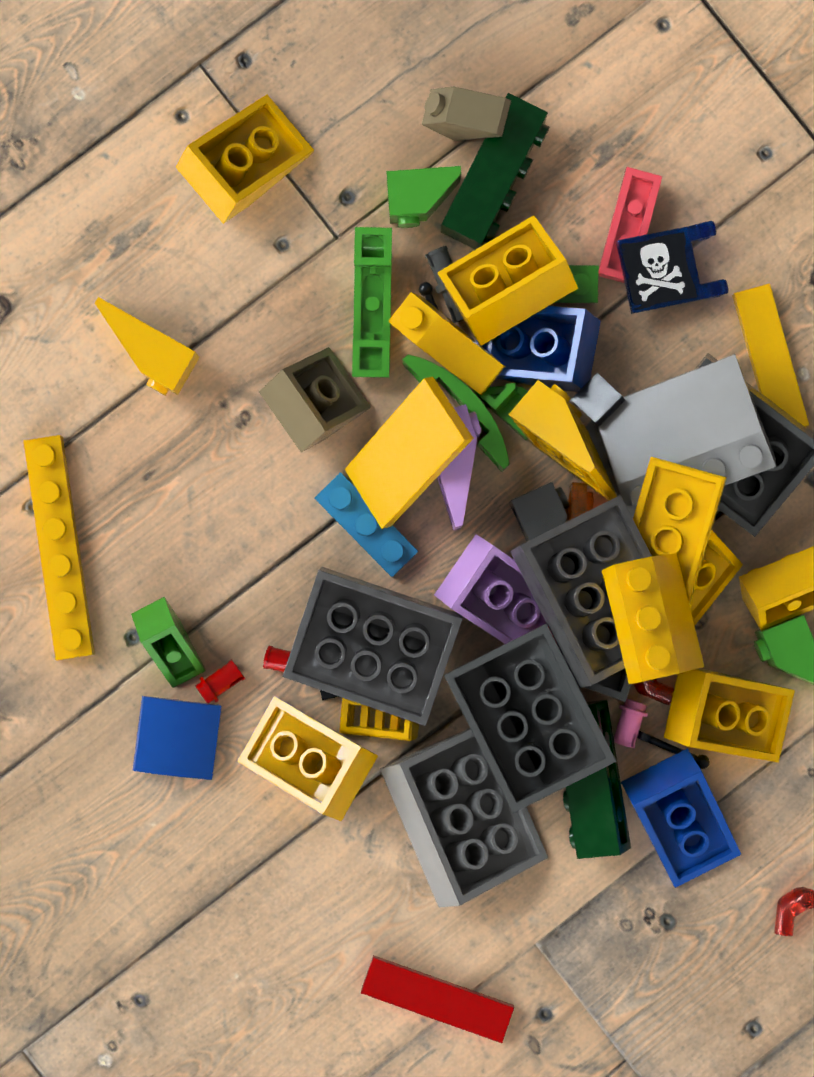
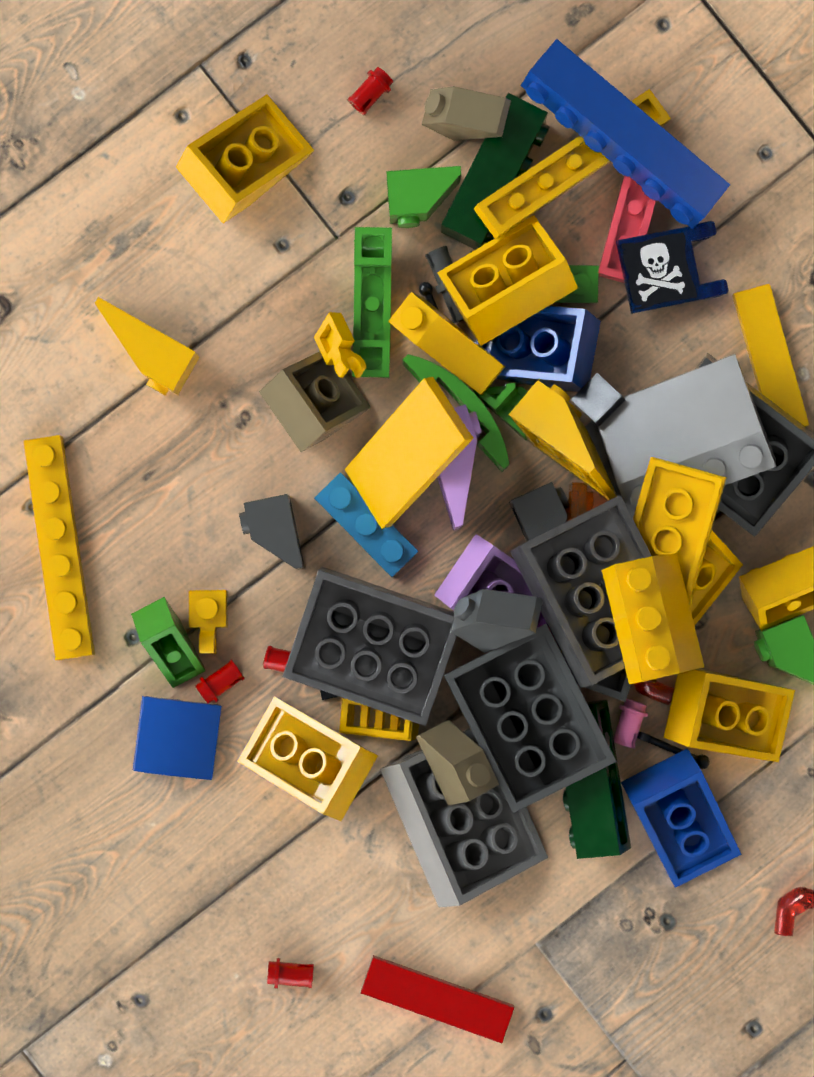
(208, 612): none -> yellow plate
(274, 528): none -> dark grey slope
(290, 974): none -> red pin
(334, 343): none -> yellow plate
(370, 90): none -> red pin
(456, 763): none -> dark tan slope
(495, 618): none -> dark grey slope
(552, 177): none -> yellow plate
(624, 134): none -> blue brick

